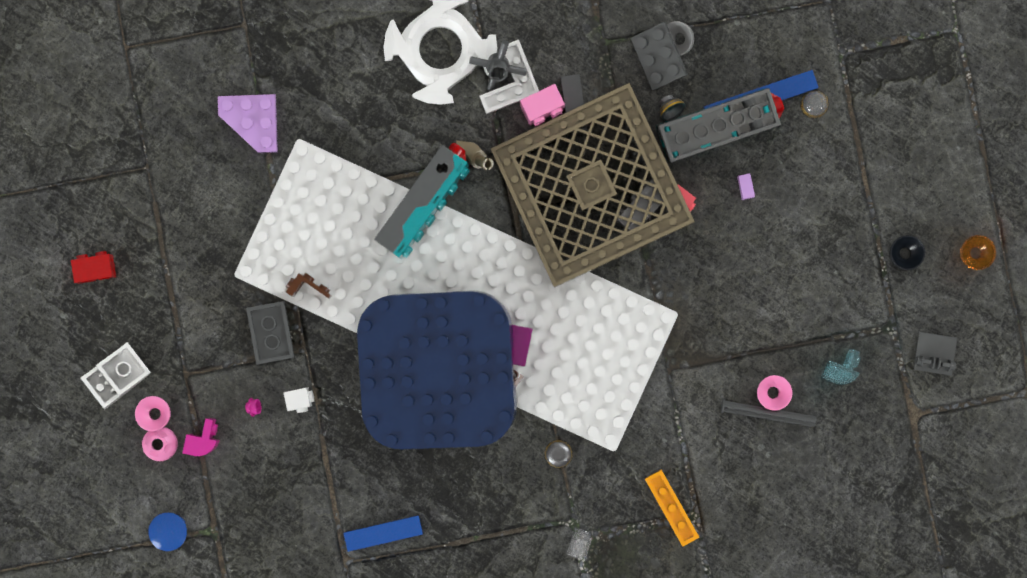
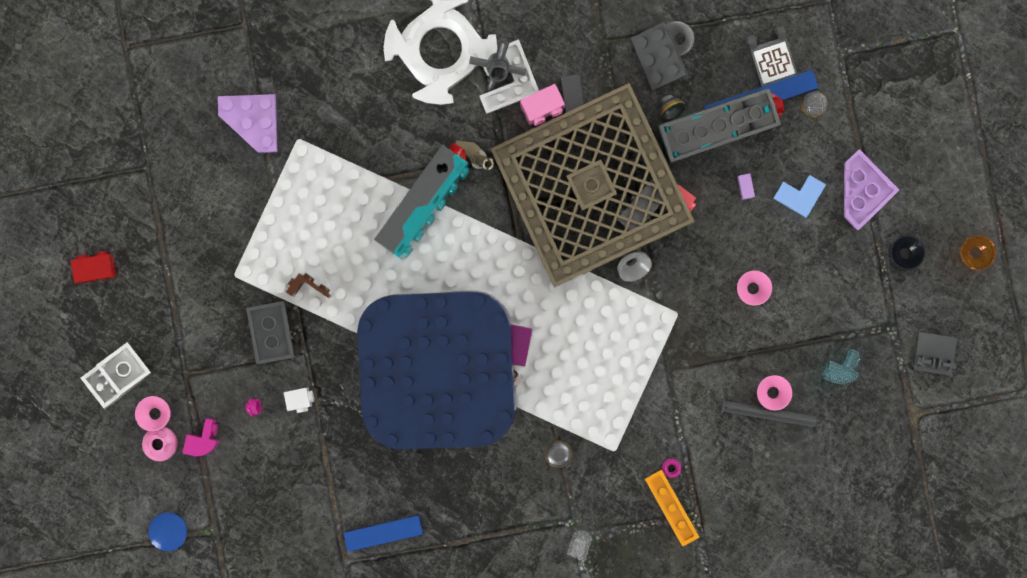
(637, 268): none -> light grey piece
(676, 472): none -> dark pink plate
(764, 288): none -> bright pink piece
(772, 59): none -> flag
(802, 200): none -> light blue tile
(864, 189): none -> lavender plate

